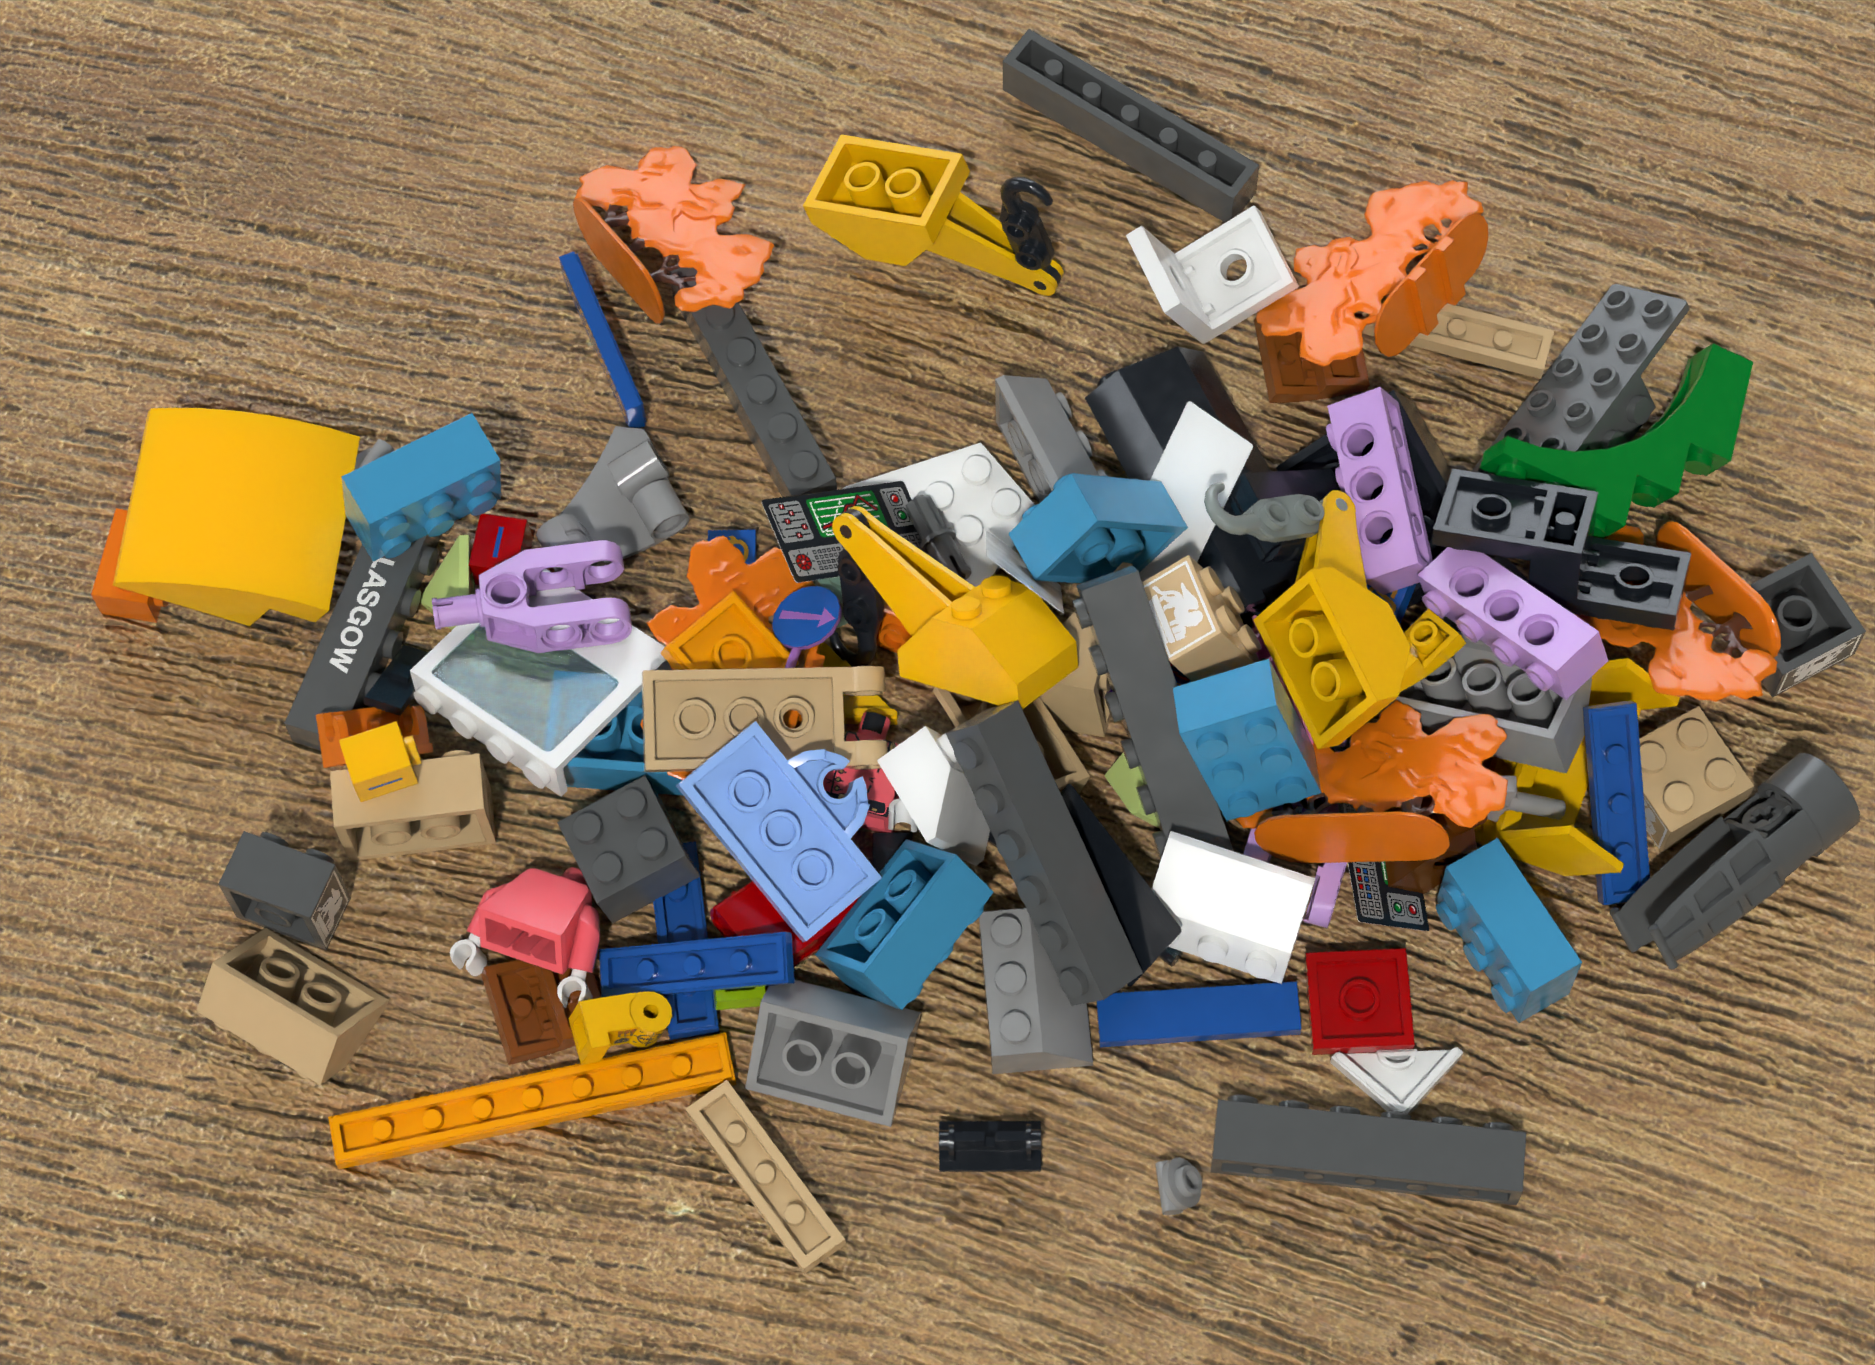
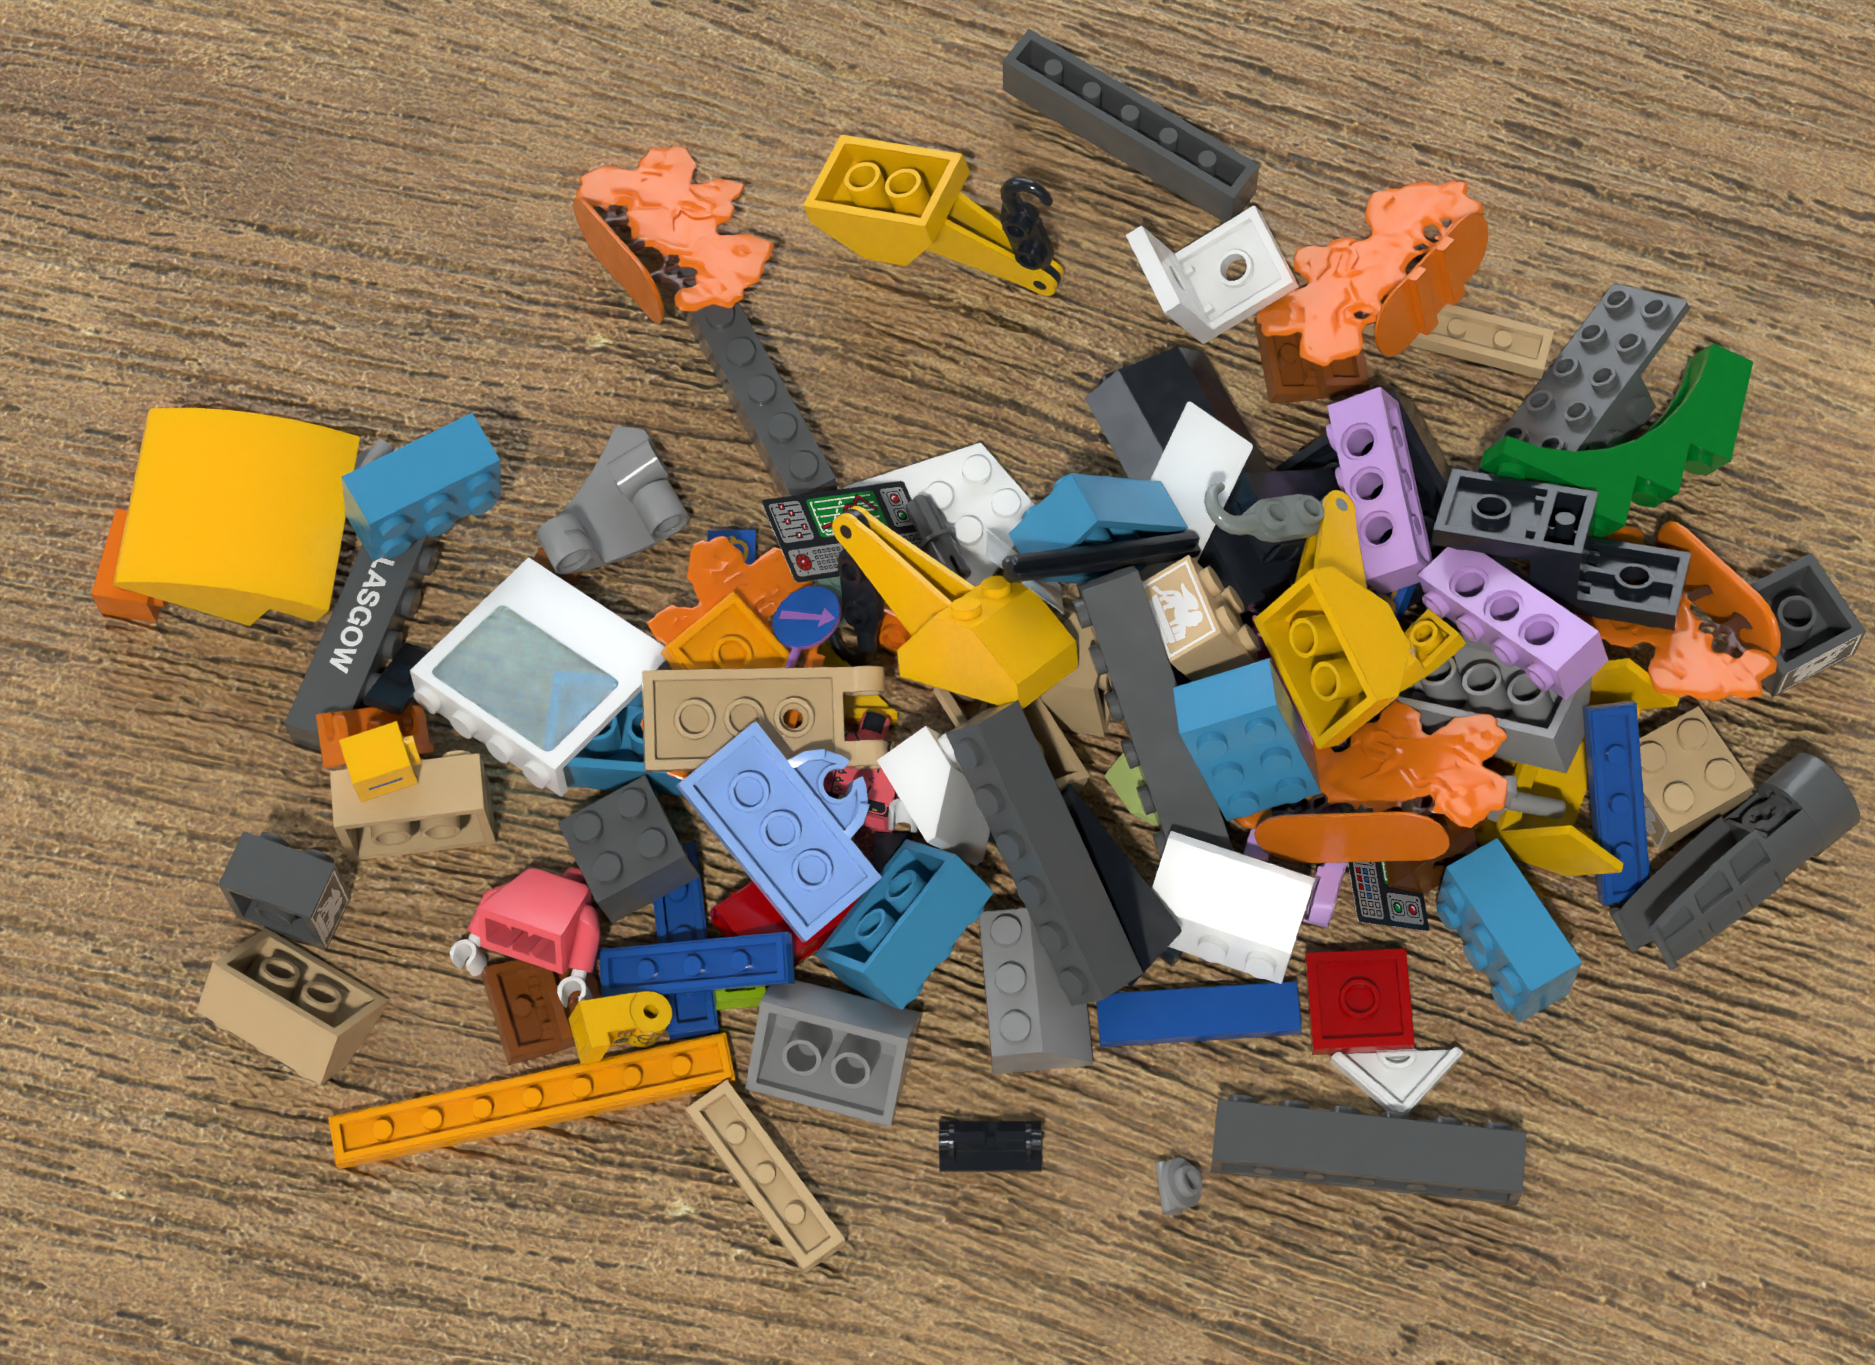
(452, 576): yellowish green slope -> none
(496, 541): red brick -> none
(505, 607): lavender piece -> none
(603, 340): blue tile -> none
(1040, 432): light grey slope -> none
(1100, 557): none -> black axle

